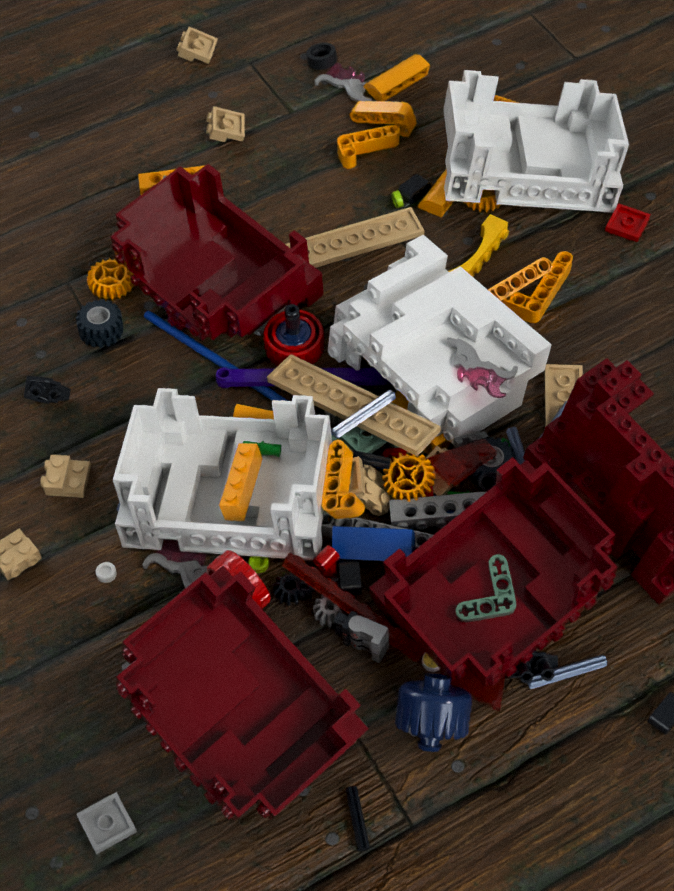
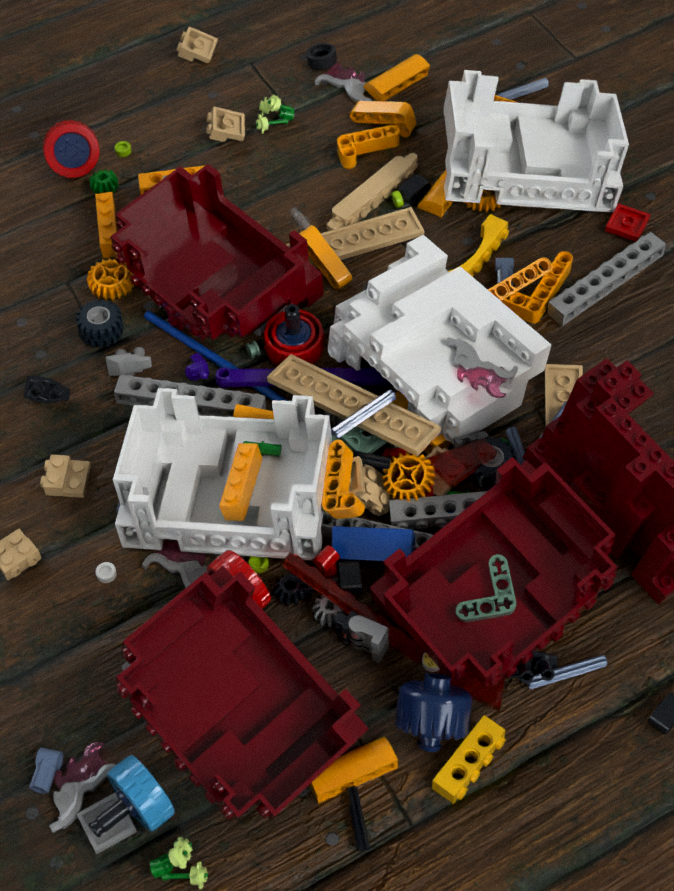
(47, 764): none -> sand blue piece
(71, 148): none -> red wheel
(77, 781): none -> piece
(103, 182): none -> green gear
(106, 222): none -> light orange brick
(122, 149): none -> lime tile
(128, 363): none -> light grey connector
(137, 795): none -> dark azure wheel
(178, 857): none -> plant
(198, 368): none -> dark purple piece
(222, 402): none -> light grey brick
(252, 349): none -> sand green bush
(273, 104): none -> plant
(301, 221): none -> clear pin
(326, 258): none -> light orange beam
(355, 769): none -> light orange brick
(373, 191): none -> tan hinge
(486, 731): none -> yellow brick
(504, 268): none -> sand blue piece
(525, 89): none -> sand blue axle
(605, 278): none -> light grey brick

